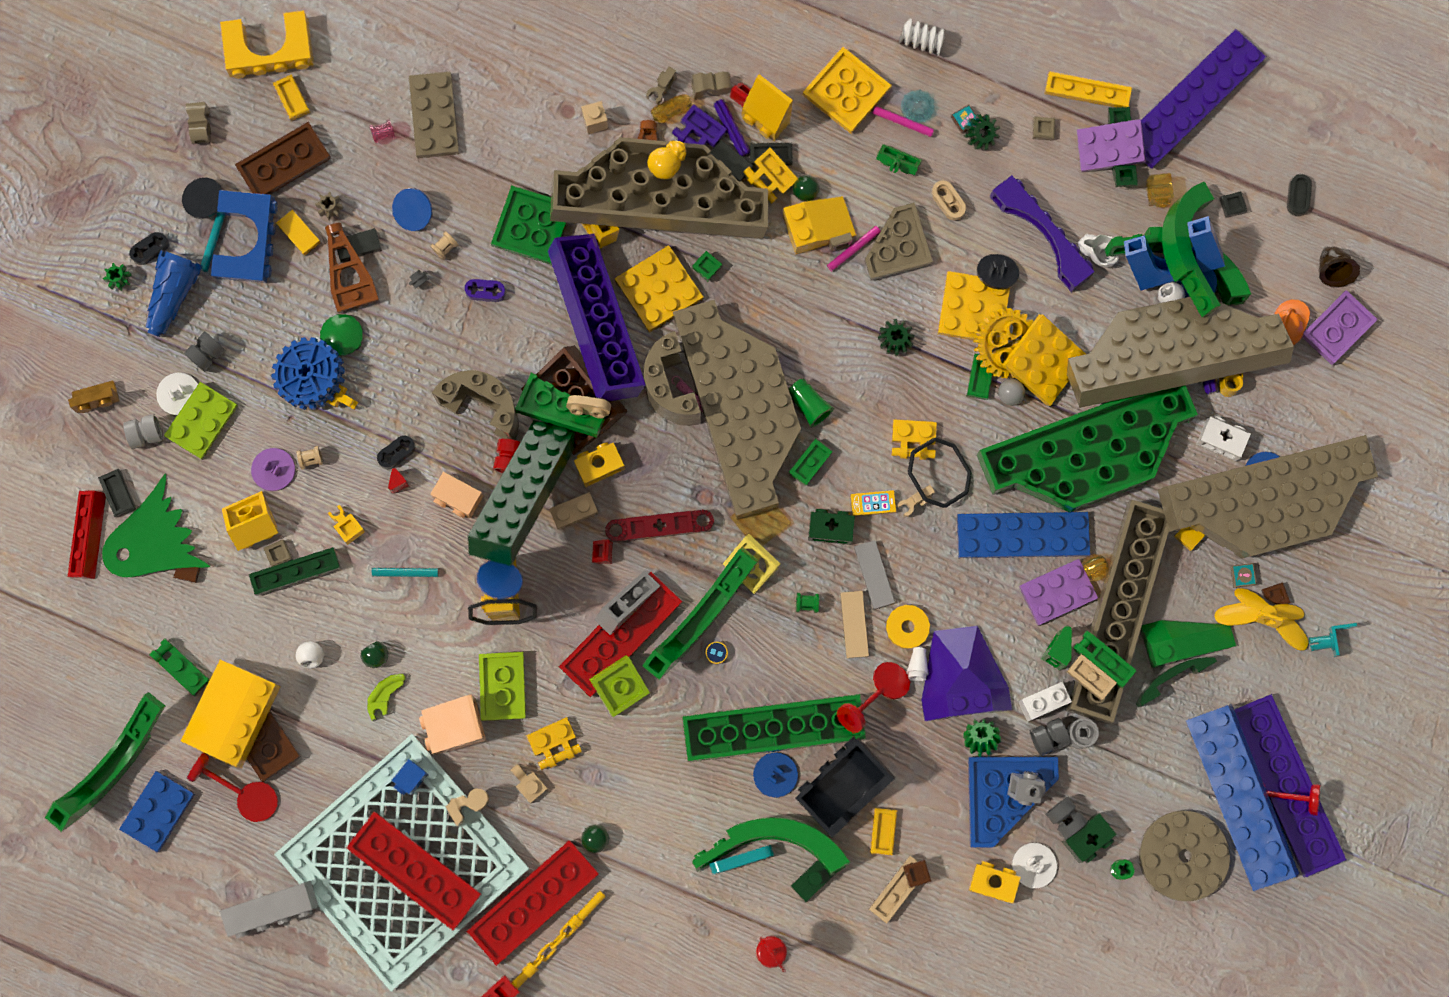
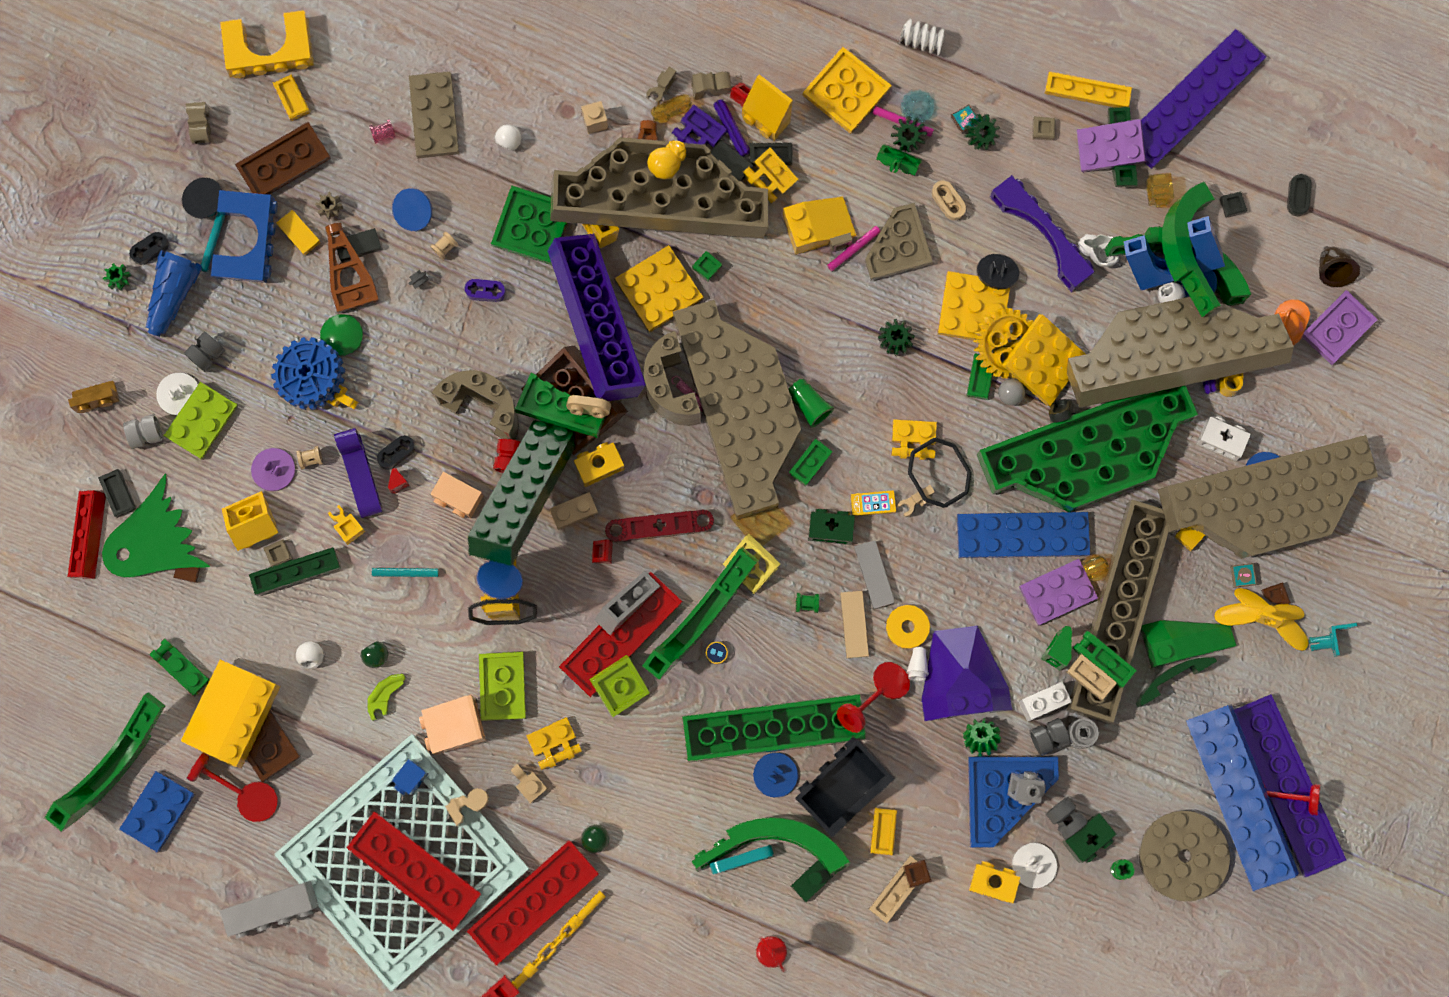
(359, 472): none -> dark purple beam
(508, 137): none -> white piece
(806, 188): dark green piece -> none
(913, 128): none -> dark green gear
(1061, 410): none -> pearl dark grey tile

